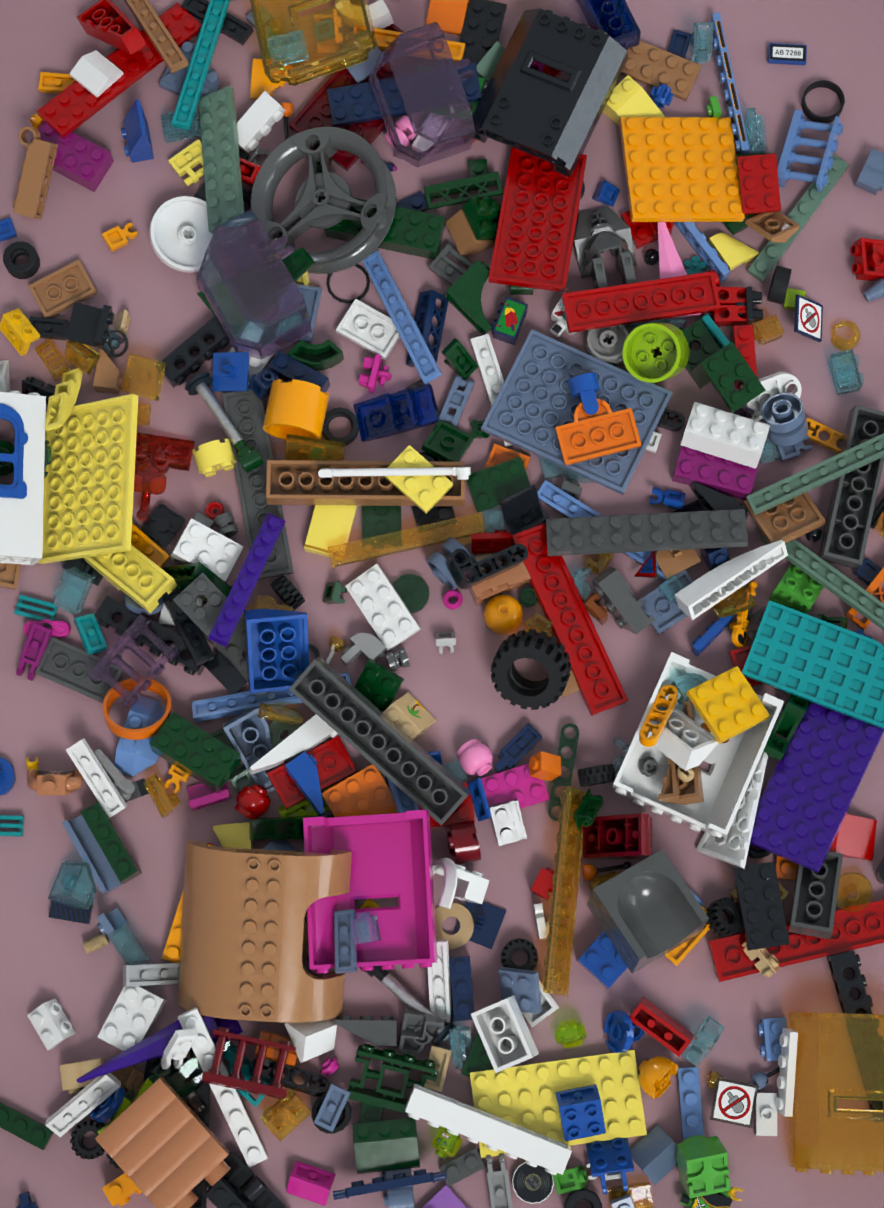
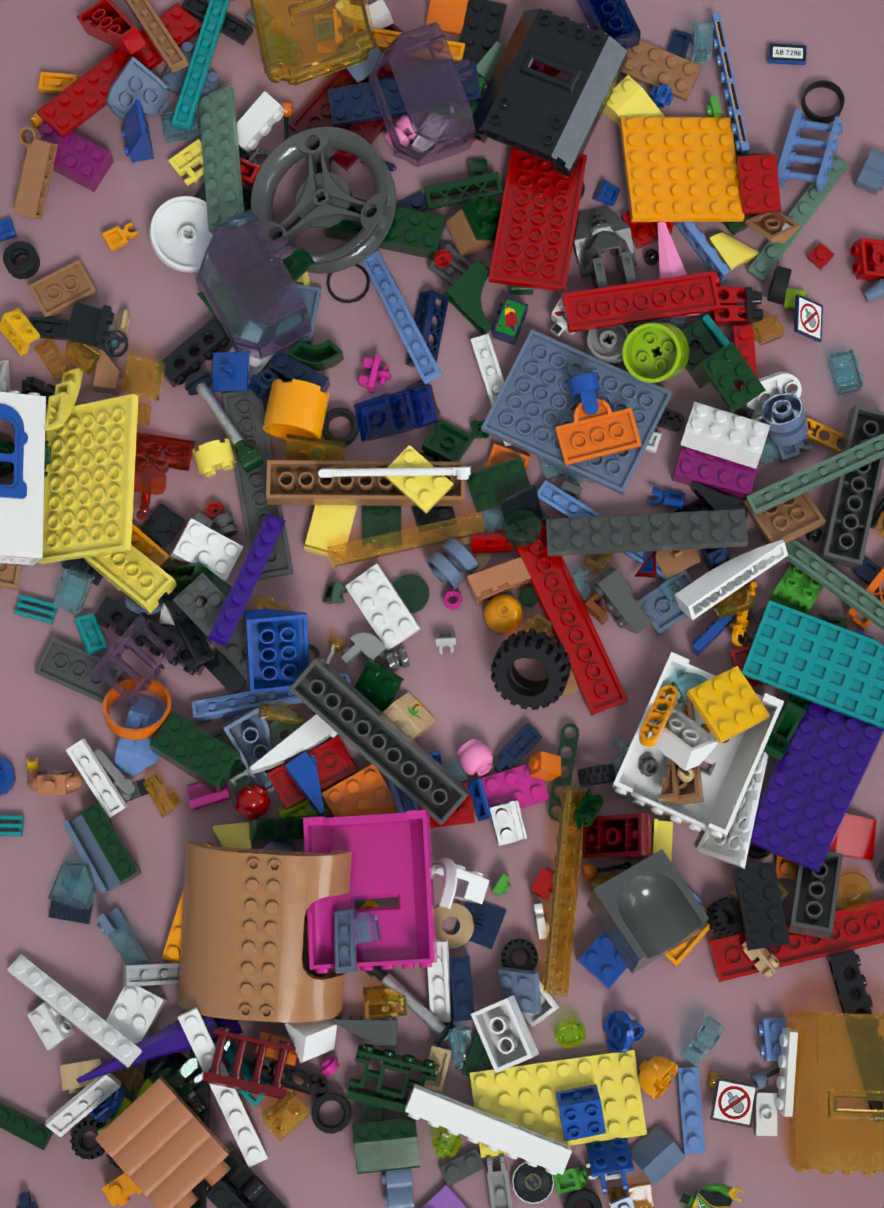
(34, 649): magenta hinge -> none
(60, 628): dark pink piece -> none
(74, 1011): none -> white plate
(92, 945): tan piece -> none
(95, 73): white slope -> none
(133, 84): none -> sand blue plate
(178, 776): light orange plate -> none
(178, 1047): white hinge -> none
(261, 82): light orange brick -> none
(287, 592): black tyre -> none
(288, 47): clear light blue bracket -> none
(310, 1183): dark pink panel -> none
(332, 1107): sand blue plate -> none
(369, 329): white plate -> none
(380, 1184): dark blue plate -> none
(383, 1002): none -> clear yellow slope
(417, 1030): dark grey slope -> none
(442, 263): none -> red plate
(456, 400): sand blue plate -> none
(459, 359): dark green slope -> none
(463, 842): dark red brick -> none
(490, 564): black beam -> none
(502, 885): none -> bright green plate
(521, 528): none -> clear green tile
(660, 1026): red brick -> none
(662, 837): none -> light yellow panel
(694, 265): teal plant -> none
(703, 1166): bright green piece -> none
(755, 131): clear light blue bracket -> none
(820, 256): none -> red plate
(845, 344): clear yellow piece -> none

